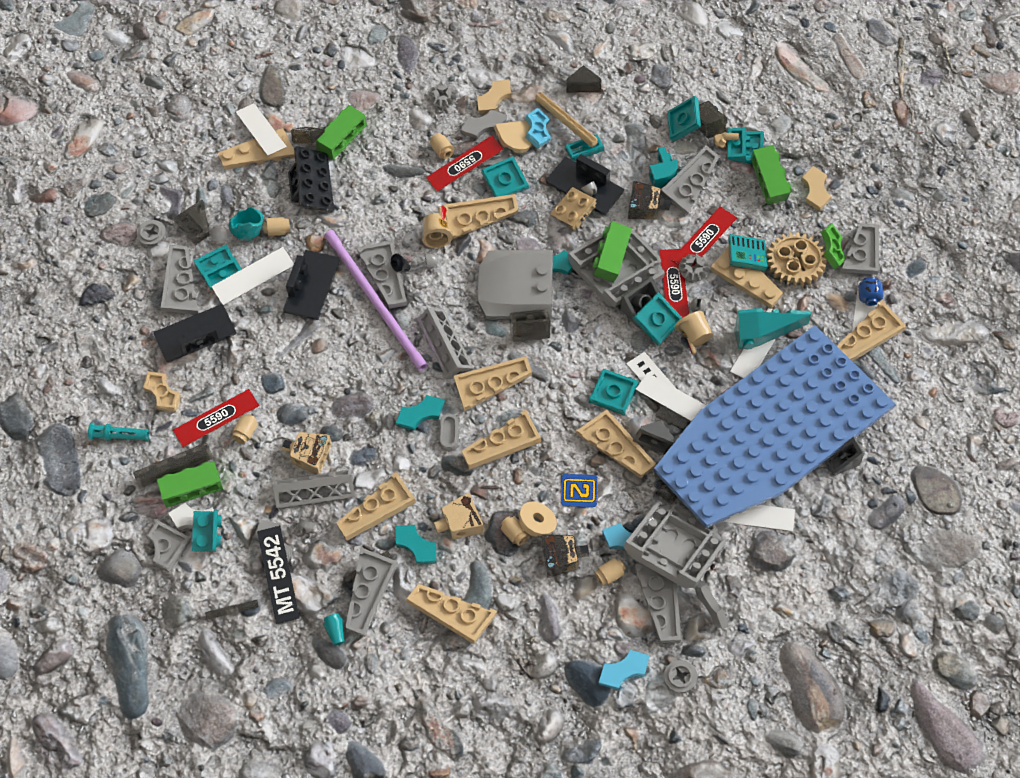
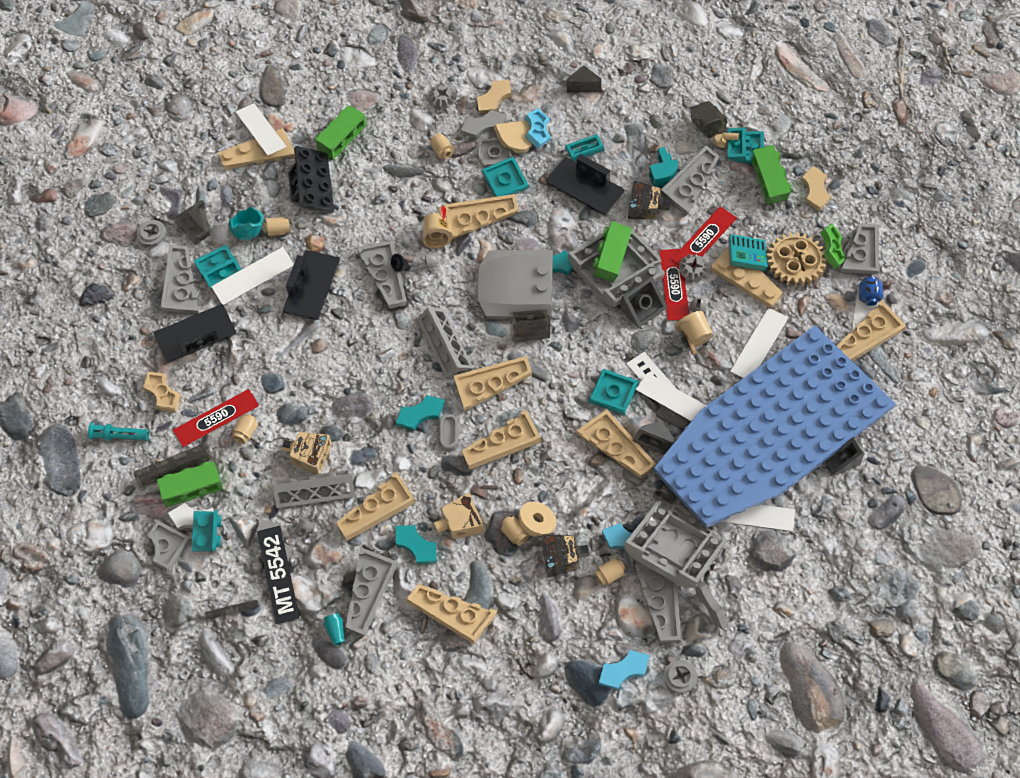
(306, 135): clear smoke slope -> none
(414, 355): lavender piece -> none
(464, 163): red sticker -> none
(566, 119): tan axle -> none
(573, 208): tan hinge -> none
(579, 490): sticker -> none
(590, 189): light grey hinge -> none
(657, 318): teal tile -> none
(684, 119): teal tile -> none
(758, 327): teal wedge -> none

